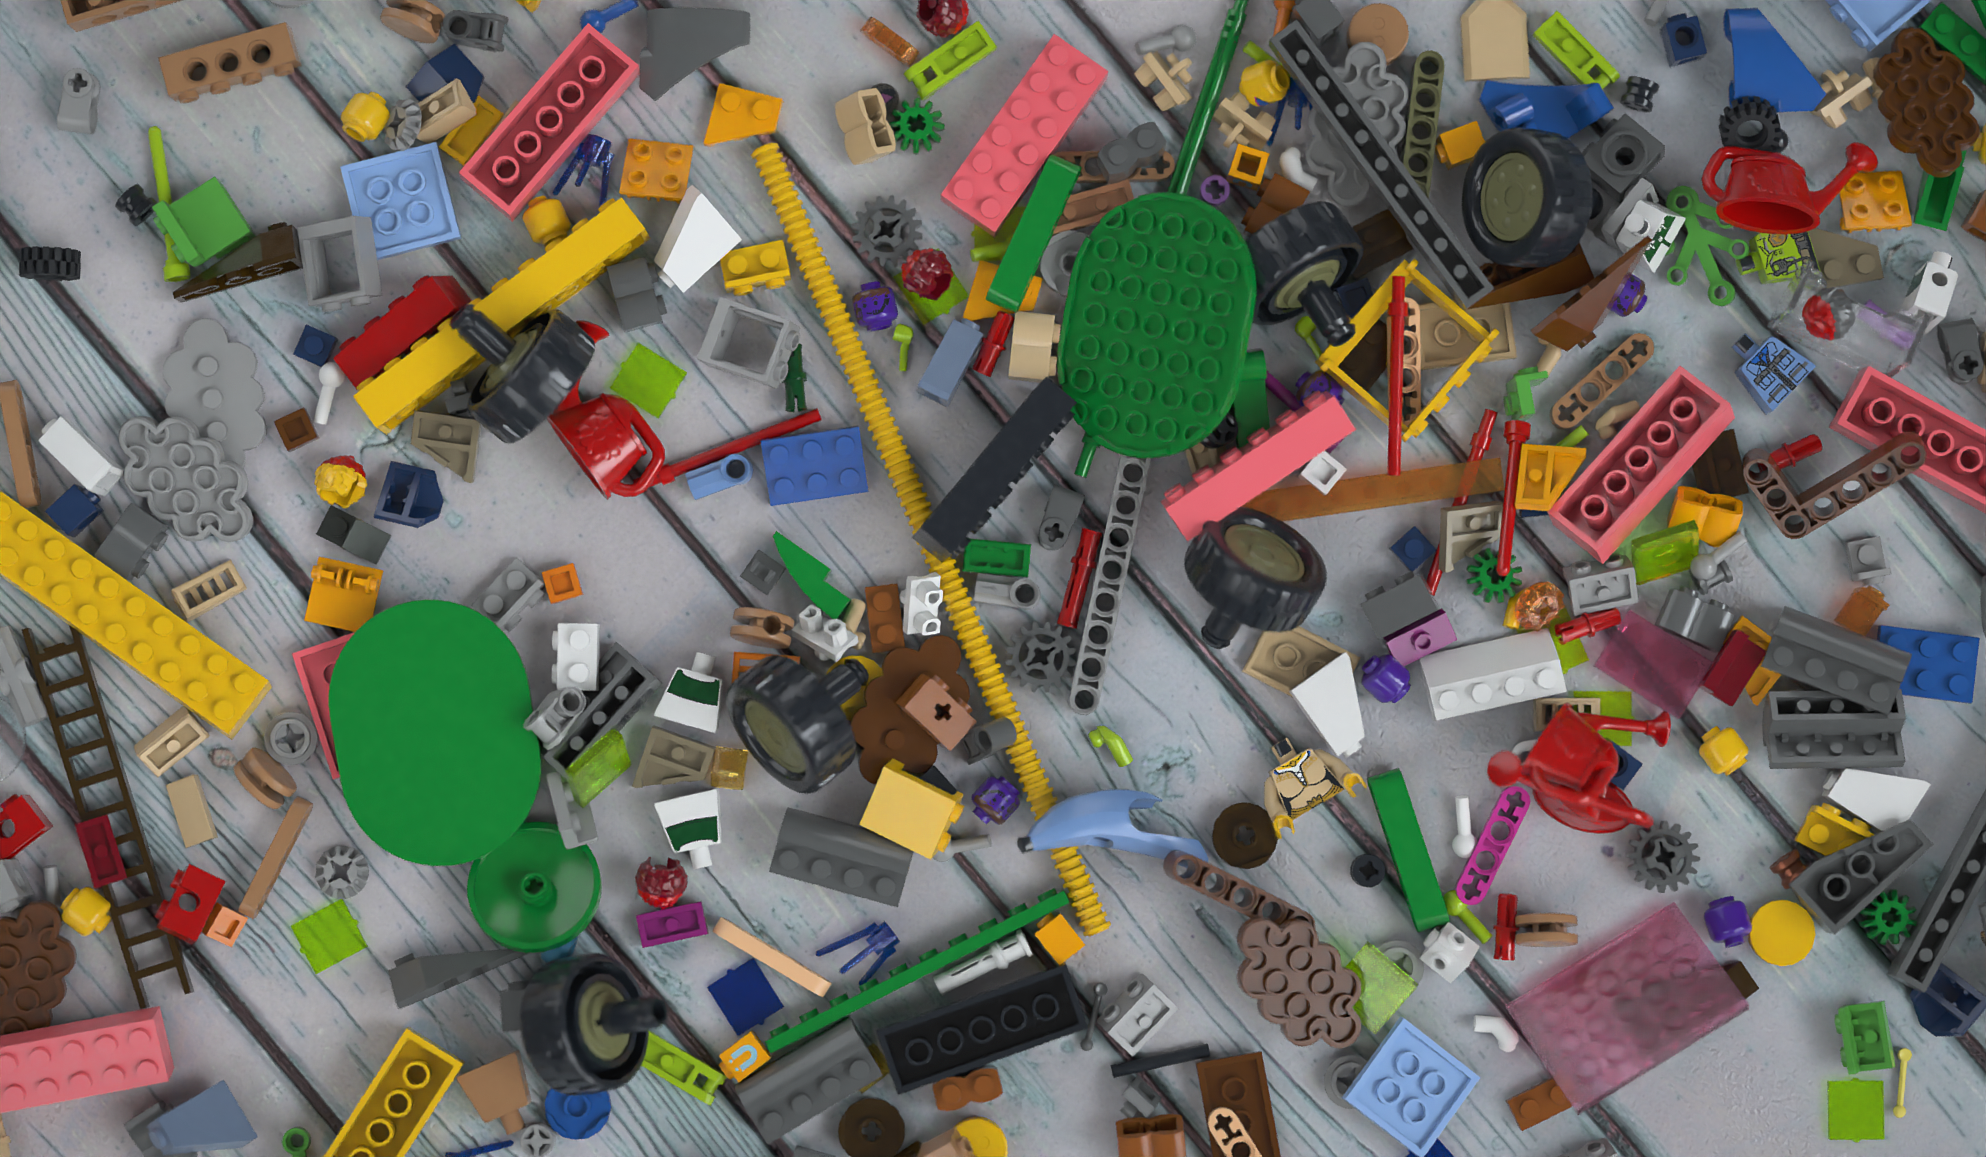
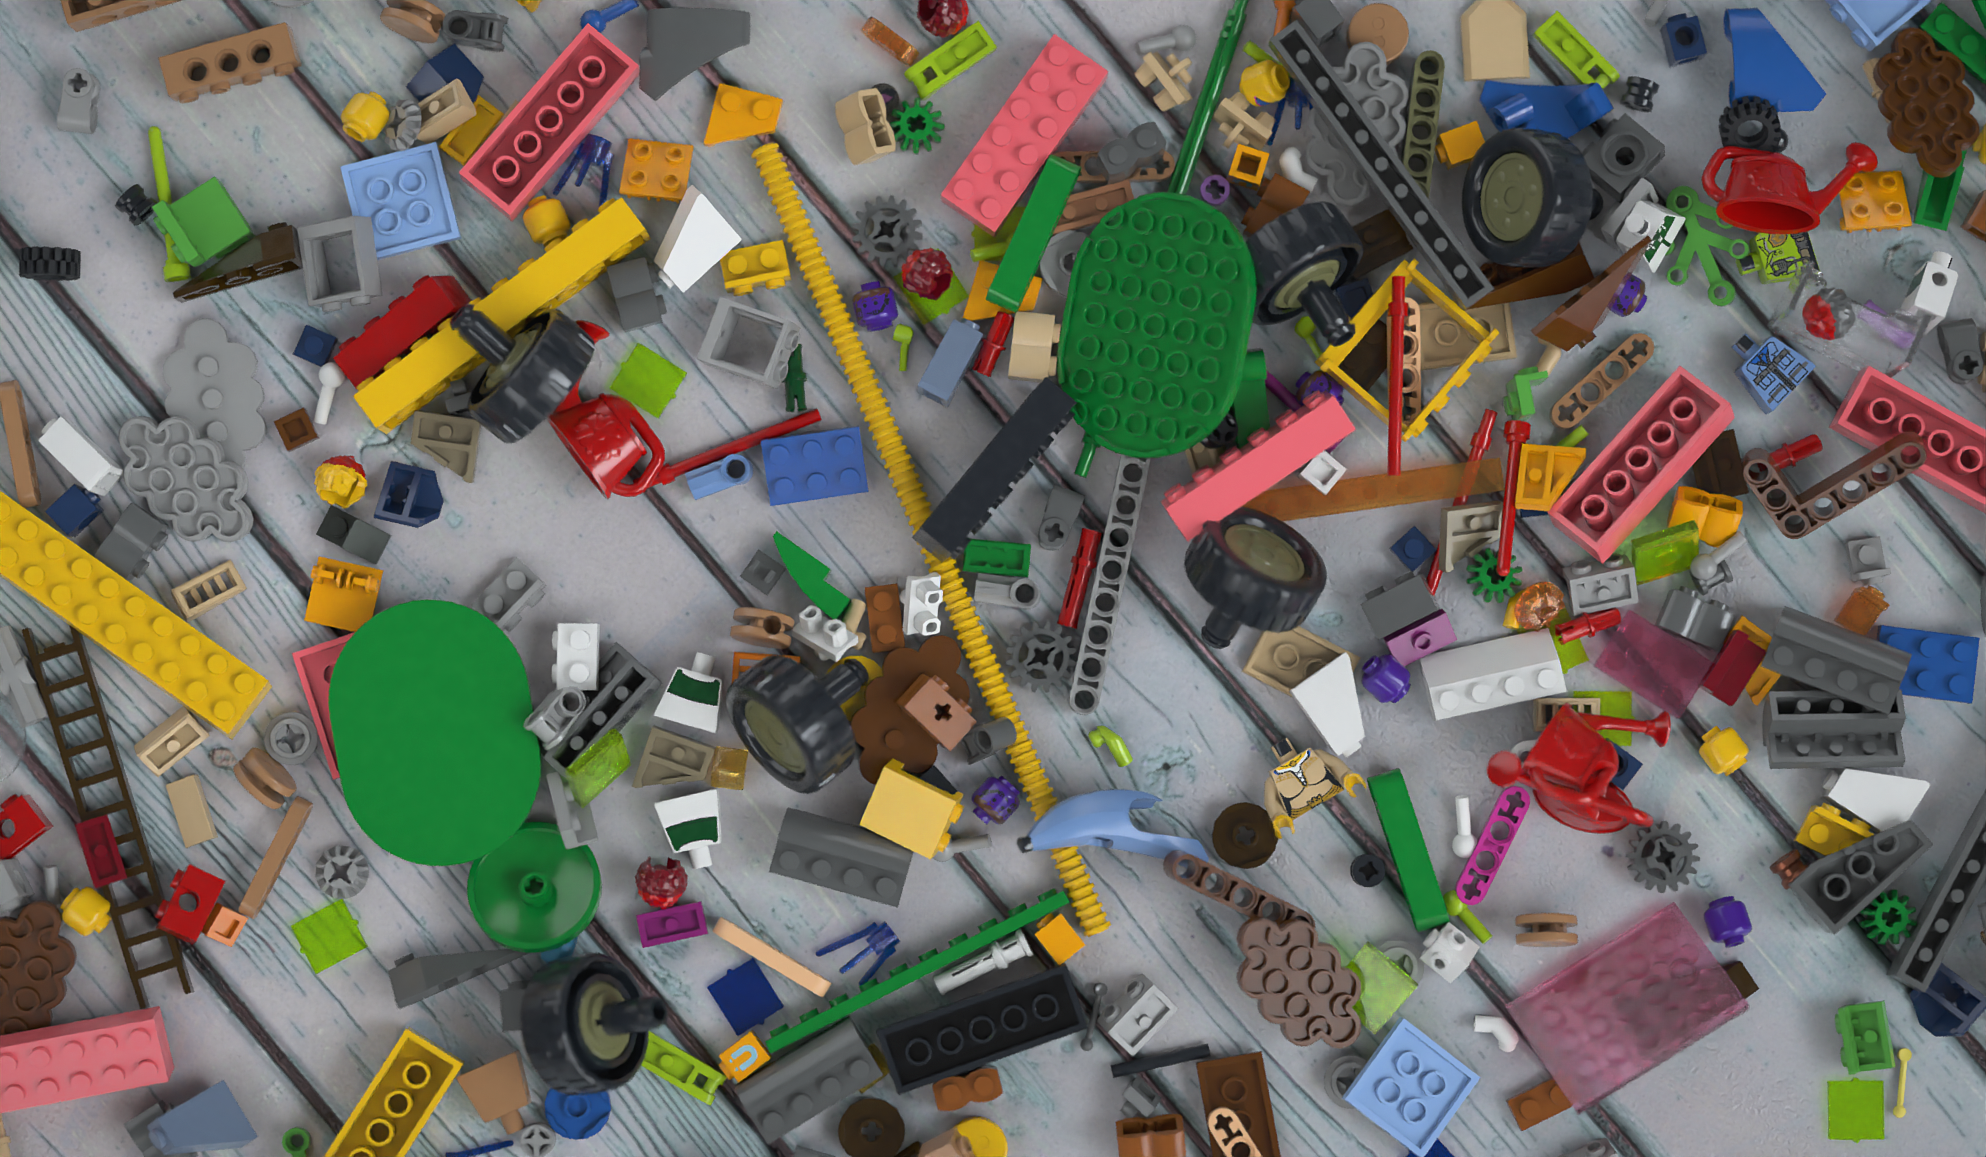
(562, 583): orange plate -> none
(1506, 927): red axle -> none
(1614, 415): tan arm -> none
(1781, 932): yellow tile -> none
(1839, 91): tan hips -> none
(1845, 259): dark tan wing -> none

